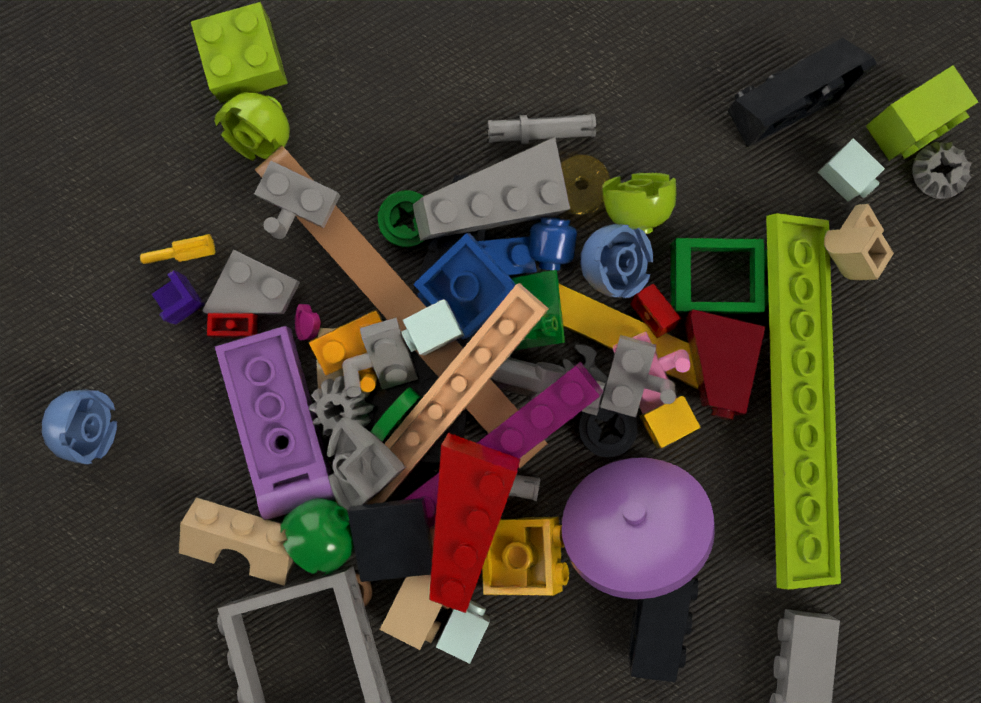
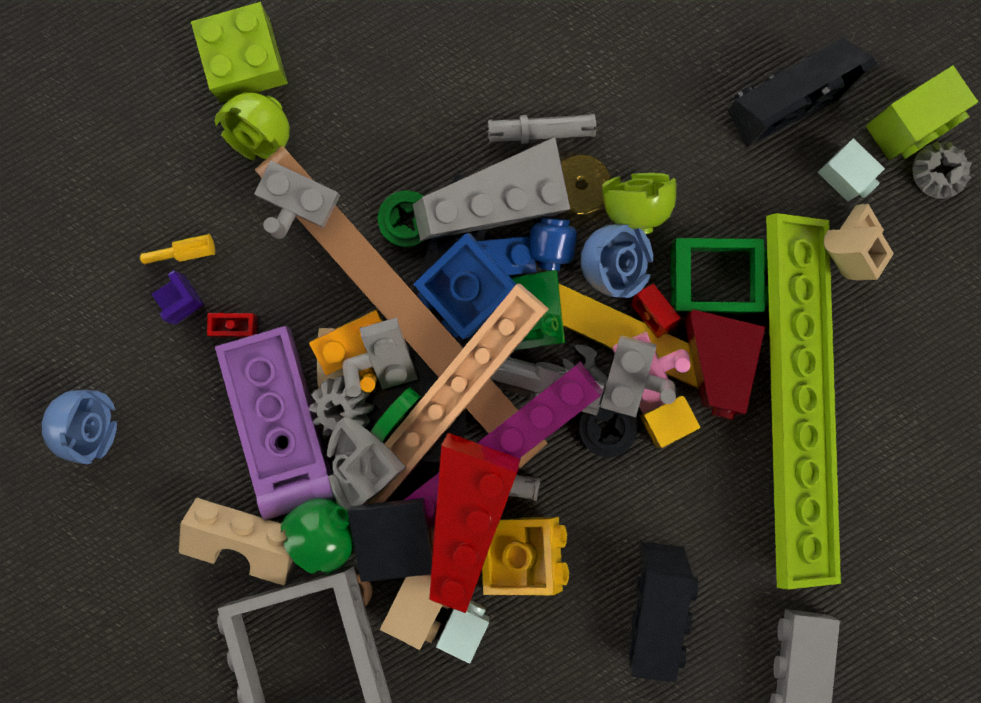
(250, 288): light grey wing -> none
(306, 322): dark pink piece -> none
(431, 328): light aqua brick -> none
(638, 528): medium lavender dish -> none

